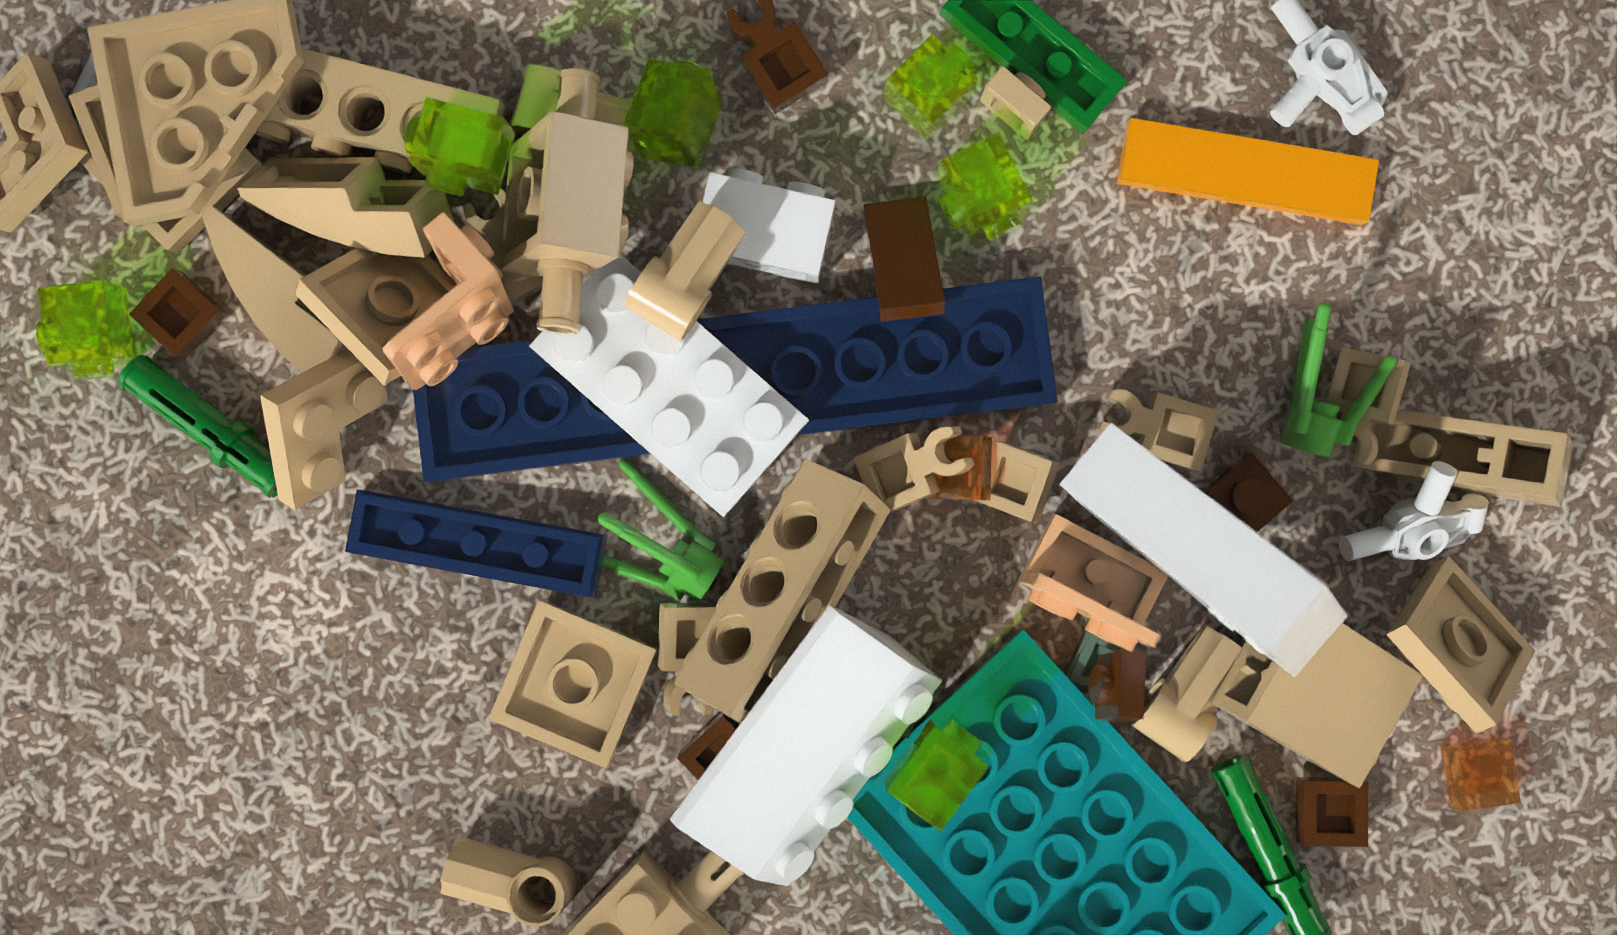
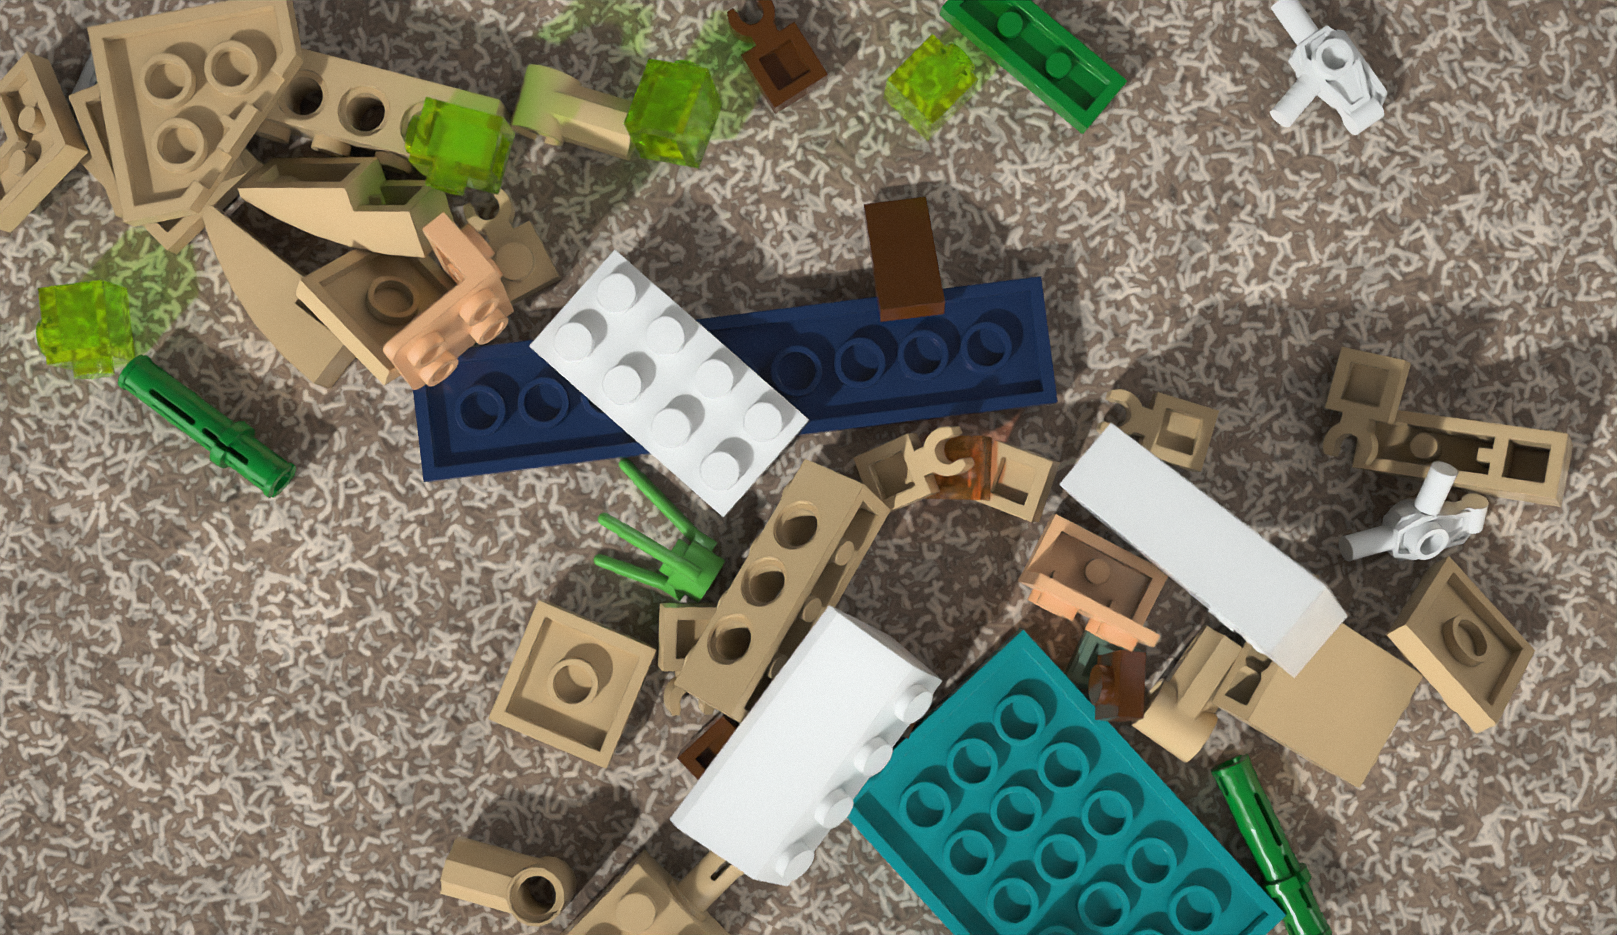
(178, 314): reddish brown plate -> none
(306, 420): tan plate -> none
(476, 543): dark blue tile -> none
(566, 200): tan brick -> none
(677, 285): tan piece -> none
(782, 226): white brick -> none
(937, 772): clear neon green brick -> none
(983, 190): clear neon green brick -> none
(1016, 101): tan plate -> none
(1247, 171): light orange tile -> none
(1249, 493): reddish brown plate -> none
(1312, 422): bright green plant -> none
(1331, 812): reddish brown plate -> none
(1480, 774): clear orange tile -> none

